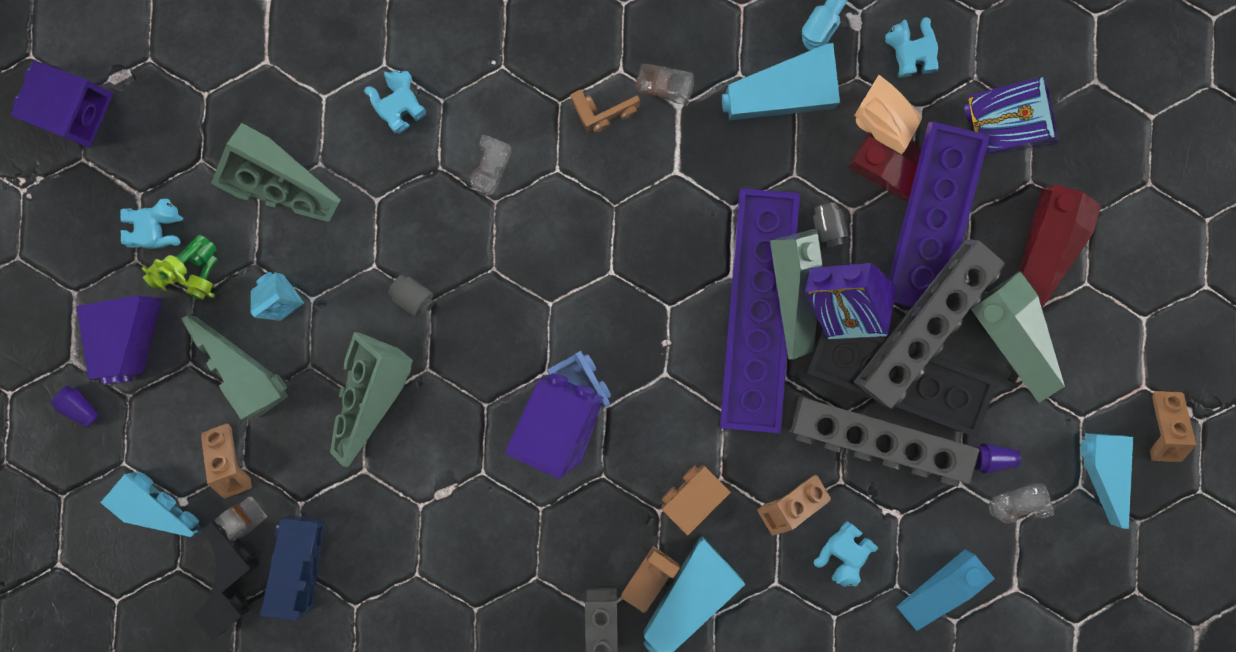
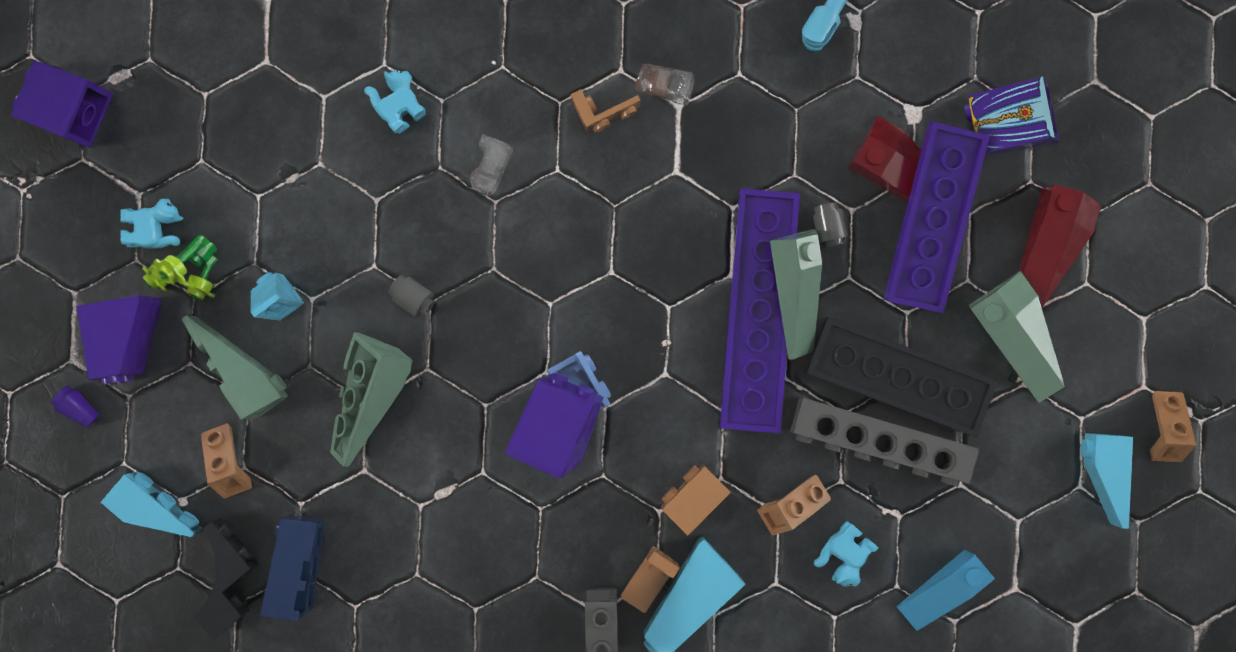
(241, 518): clear leg -> none
(263, 170): sand green wedge -> none
(789, 87): medium azure slope -> none
(851, 300): dark purple slope -> none
(888, 115): light nougat slope -> none
(908, 52): medium azure animal -> none
(985, 270): dark grey brick -> none
(996, 458): dark purple cone -> none
(1012, 504): clear leg -> none

